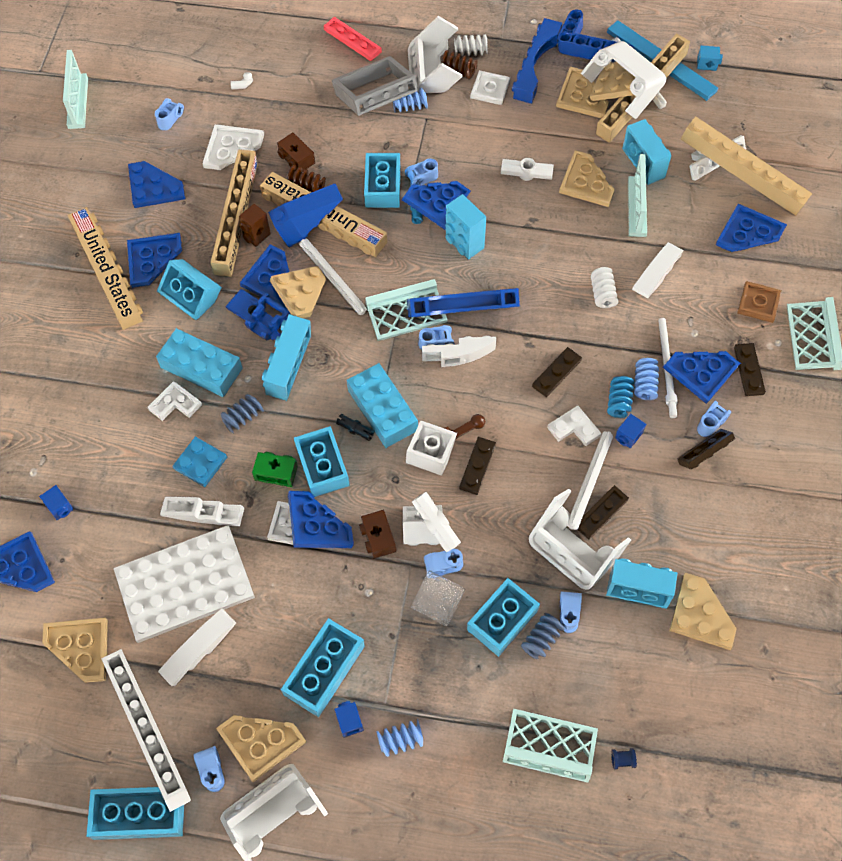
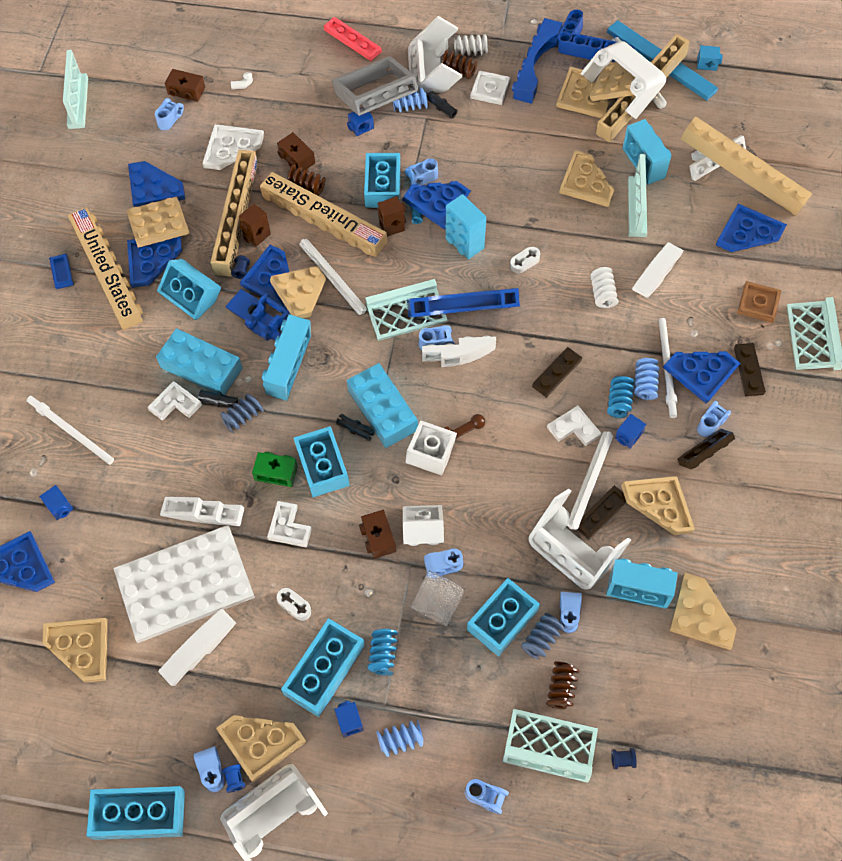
(45, 410): none -> white bar
(61, 271): none -> blue tile
(146, 731): white brick -> none
(157, 221): none -> tan plate
(185, 85): none -> reddish brown brick
(200, 461): dark azure plate -> none
(217, 398): none -> black pin
(233, 778): none -> blue bush
(240, 267): none -> dark blue bush
(296, 600): none -> white beam
(301, 215): blue wedge -> none
(316, 524): blue plate -> none
(360, 124): none -> blue brick
(381, 651): none -> dark azure piece
(391, 216): none -> reddish brown brick
(436, 522): white piece -> none
(441, 104): none -> black pin
(477, 465): dark brown plate -> none
(487, 796): none -> light blue piece
(524, 259): none -> white beam
(527, 169): white piece -> none
(562, 685): none -> reddish brown piece
(661, 502): none -> tan plate

